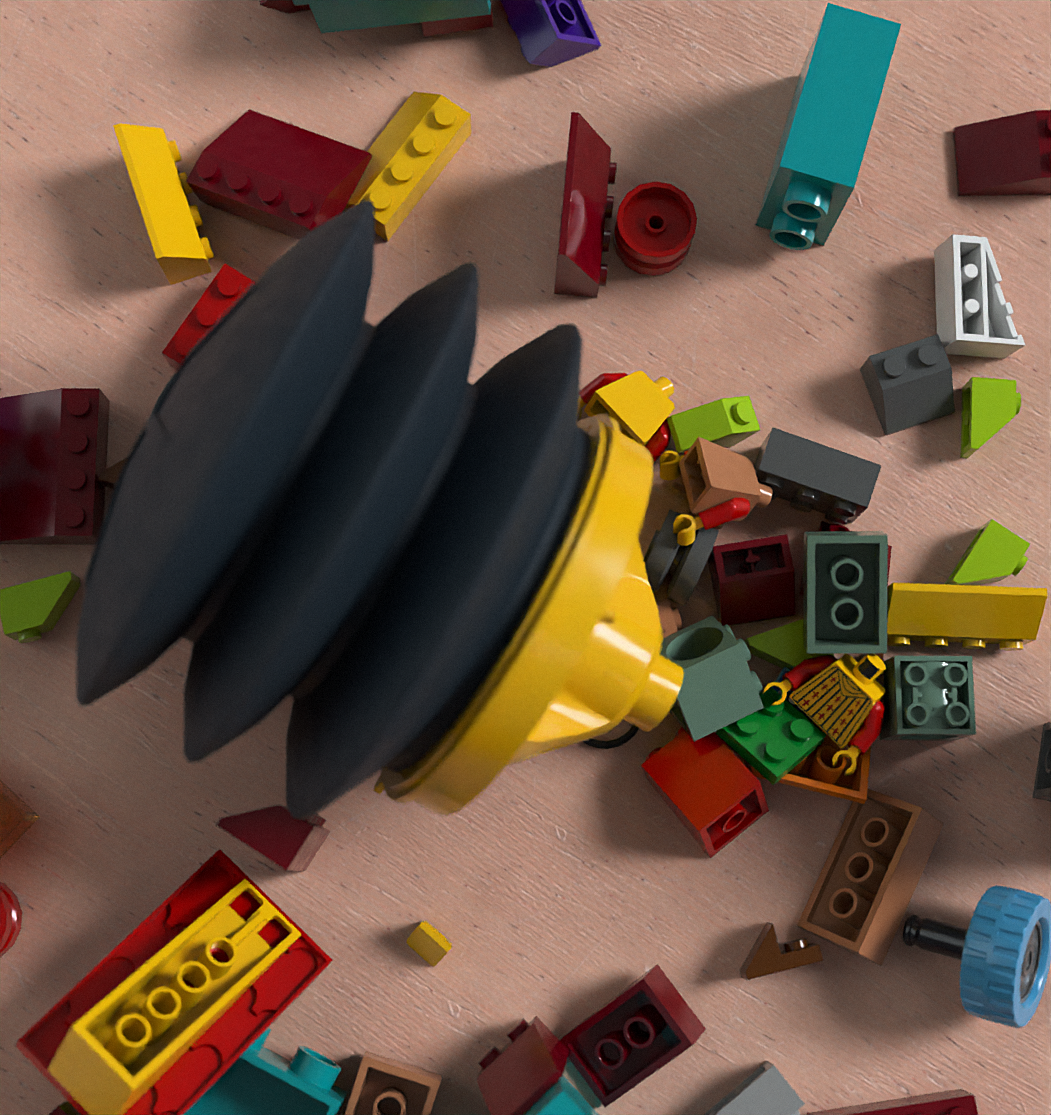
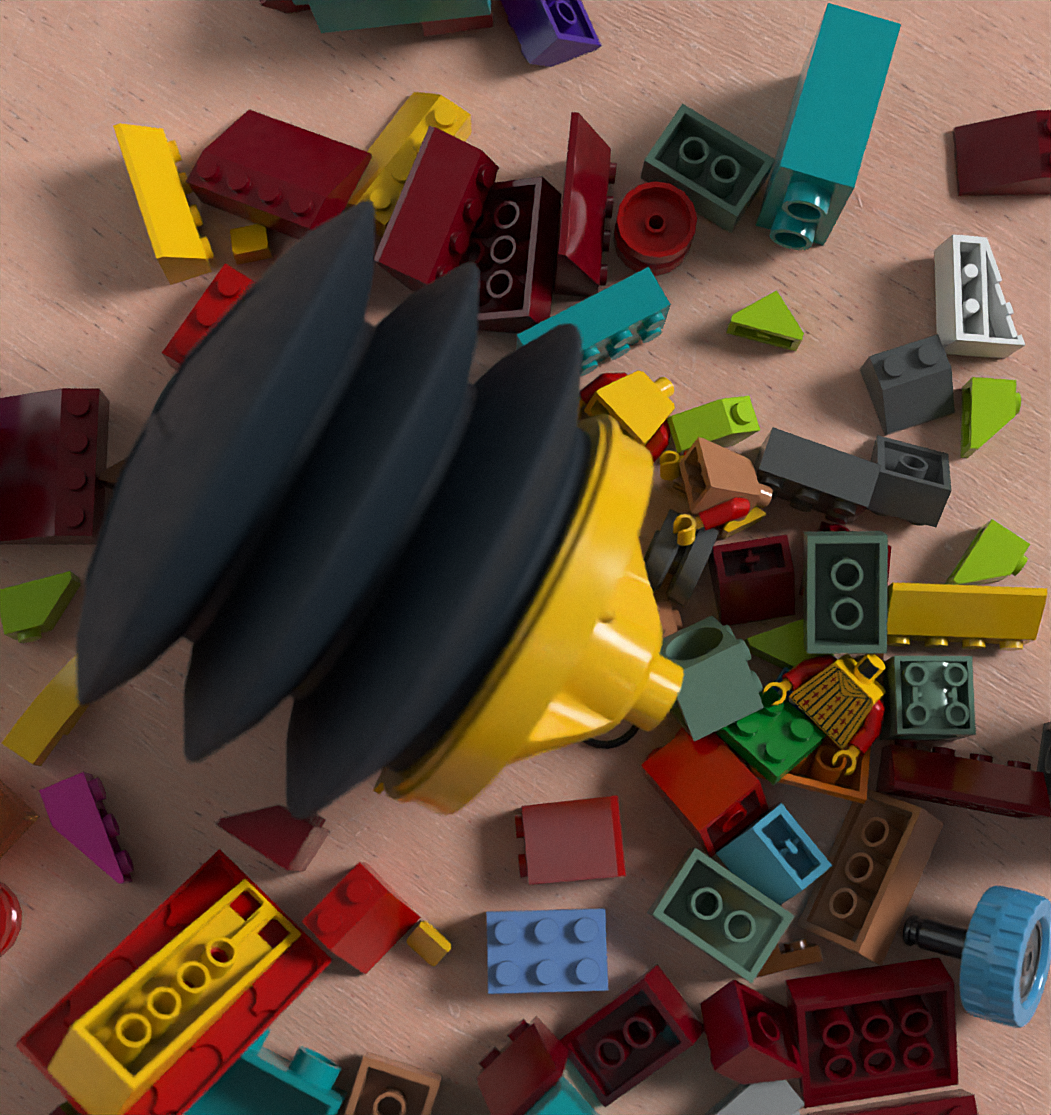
(47, 717): none -> yellow slope
(81, 817): none -> dark pink slope
(250, 243): none -> yellow slope
(361, 918): none -> red slope
(436, 210): none -> dark red slope
(515, 254): none -> dark red slope
(547, 950): none -> medium blue brick
(571, 840): none -> red slope
(611, 319): none -> teal brick
(709, 165): none -> sand green brick
(720, 914): none -> sand green slope
(734, 527): none -> yellow slope
(749, 1036): none -> dark red slope
(768, 323): none -> lime slope
(774, 855): none -> medium azure slope
(874, 1031): none -> dark red slope
(911, 482): none -> dark grey slope
(963, 781): none -> dark red slope

